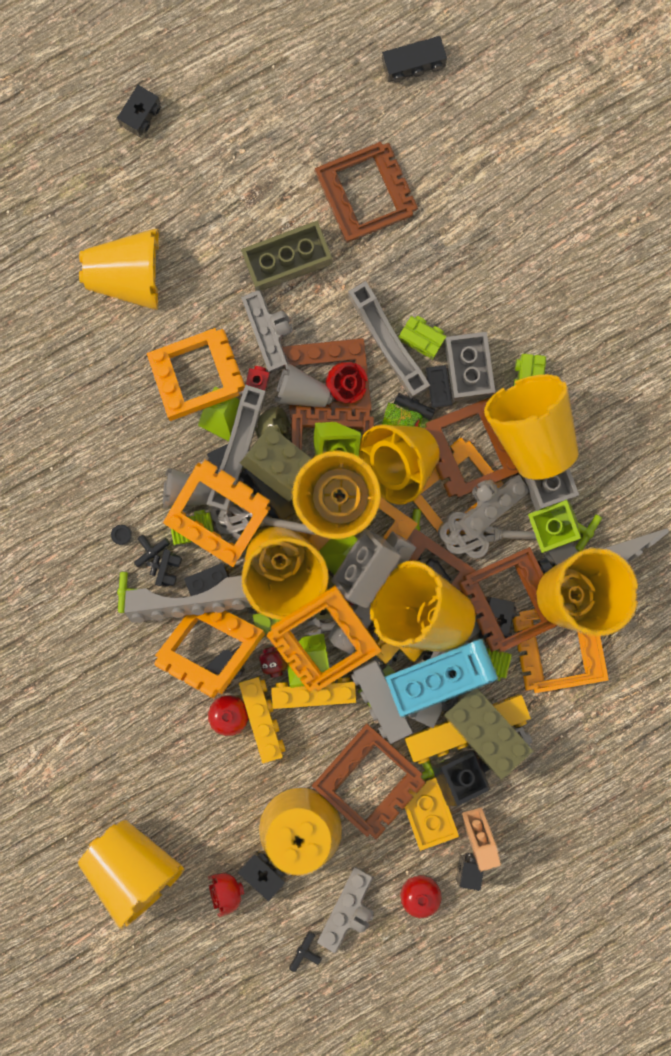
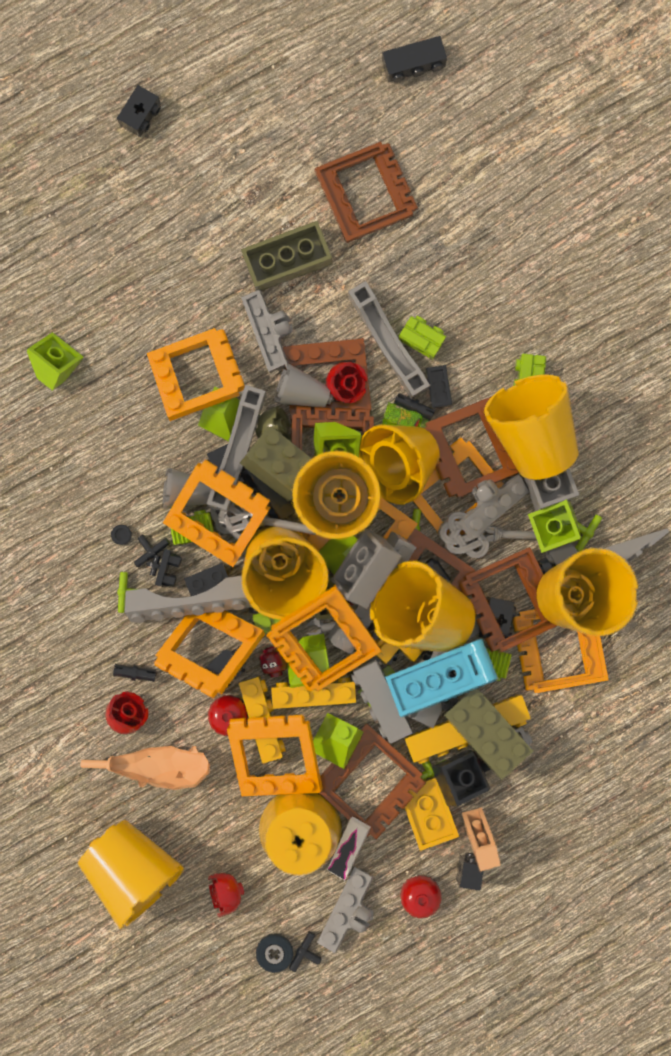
(53, 360): none -> lime slope
(123, 268): yellow cone -> none
(126, 713): none -> red cylinder
(134, 672): none -> black pin
(165, 769): none -> light nougat piece
(260, 372): red brick -> none
(268, 885): black brick -> none
(274, 964): none -> black bush
(275, 728): none -> light orange hinge
(336, 740): none -> lime slope
(348, 848): none -> tile
(469, 366): light grey brick -> none

